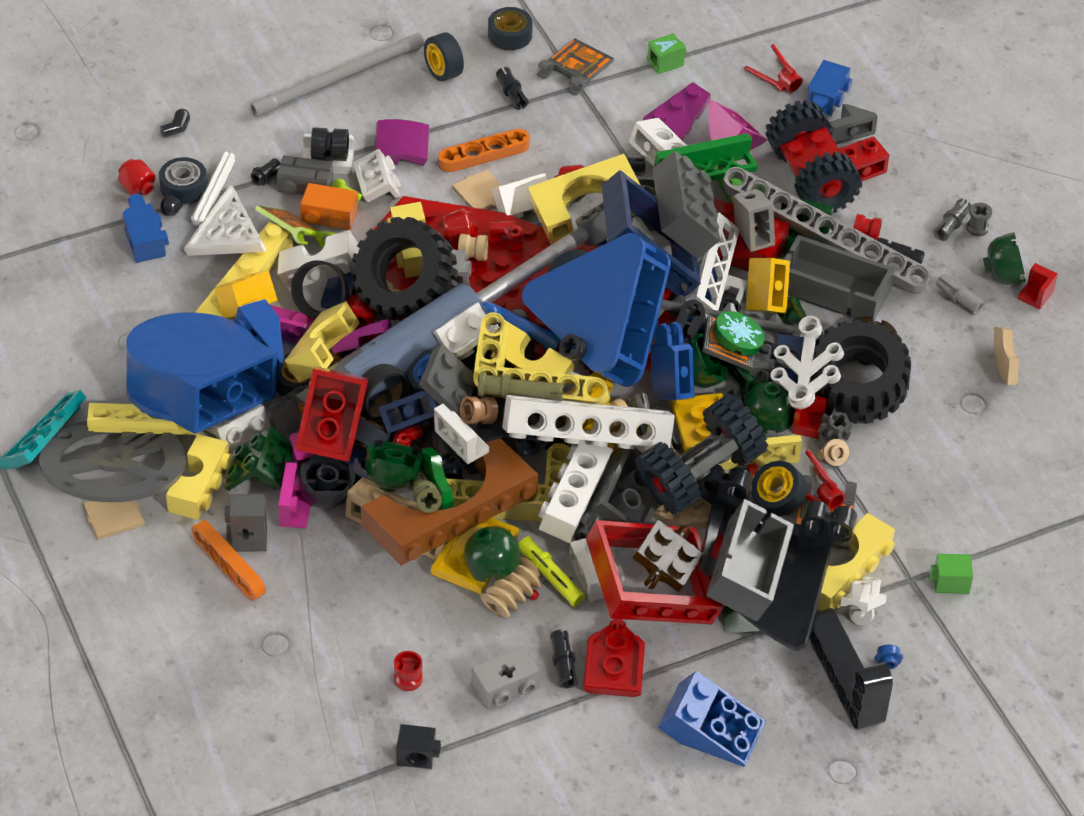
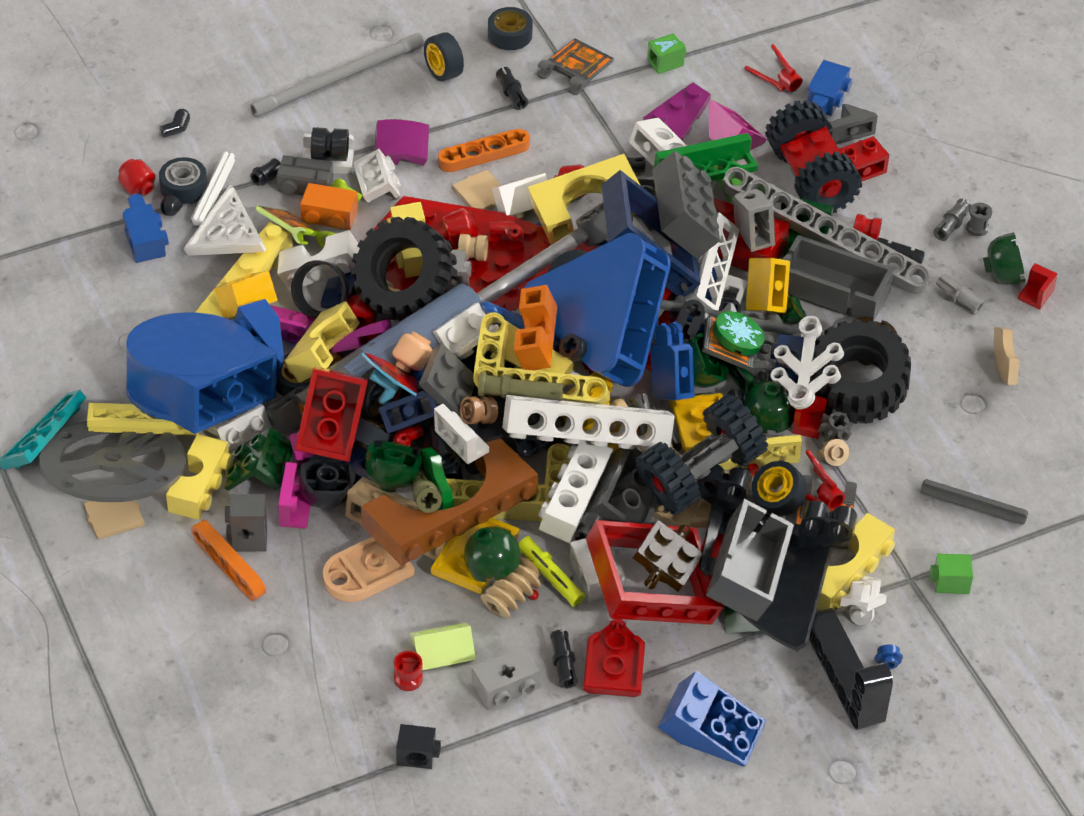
(366, 569): none -> light nougat tile
(390, 378): none -> shield
(412, 352): none -> light nougat head
(444, 645): none -> yellowish green panel
(535, 343): none -> orange arch
(974, 501): none -> dark grey axle

